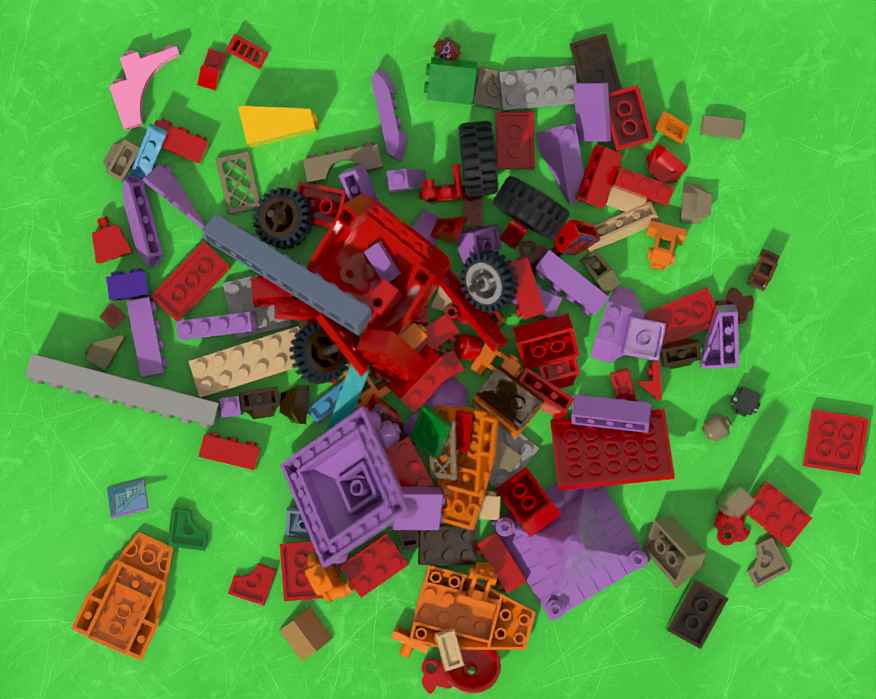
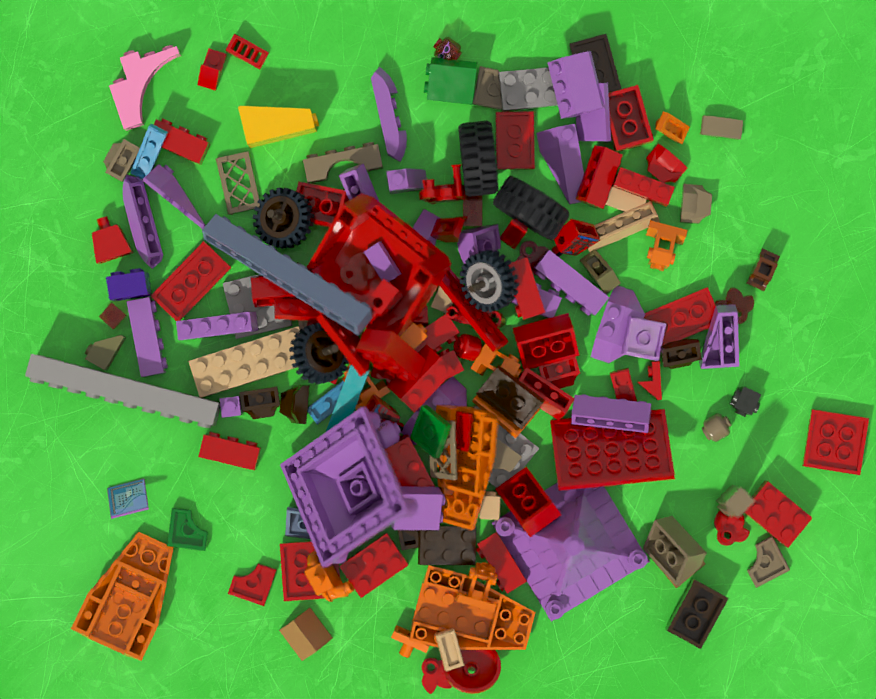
(576, 85): none -> medium lavender slope

